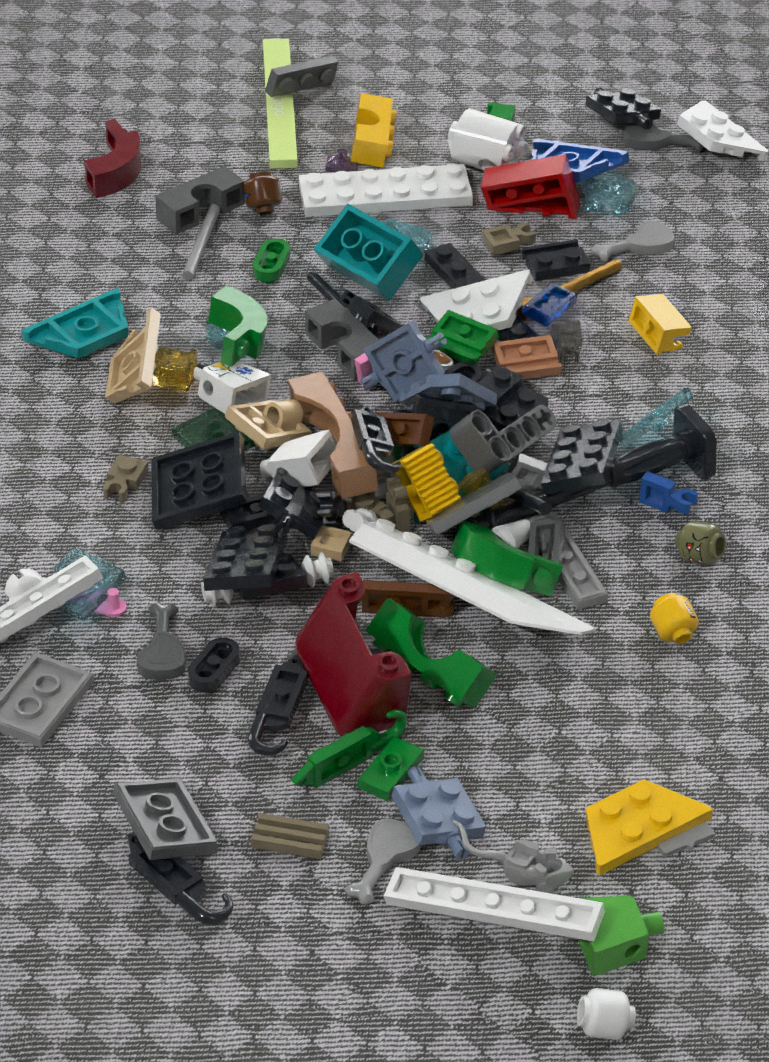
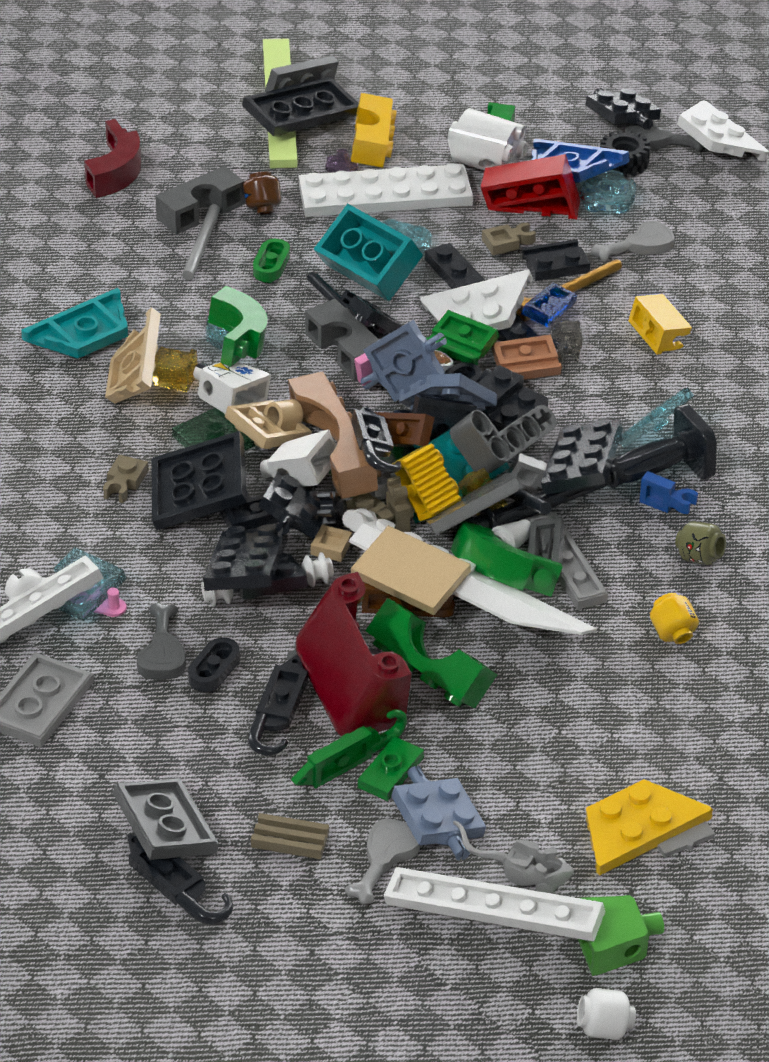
(301, 106): none -> black plate
(411, 570): none -> tan tile
(636, 146): none -> black tyre

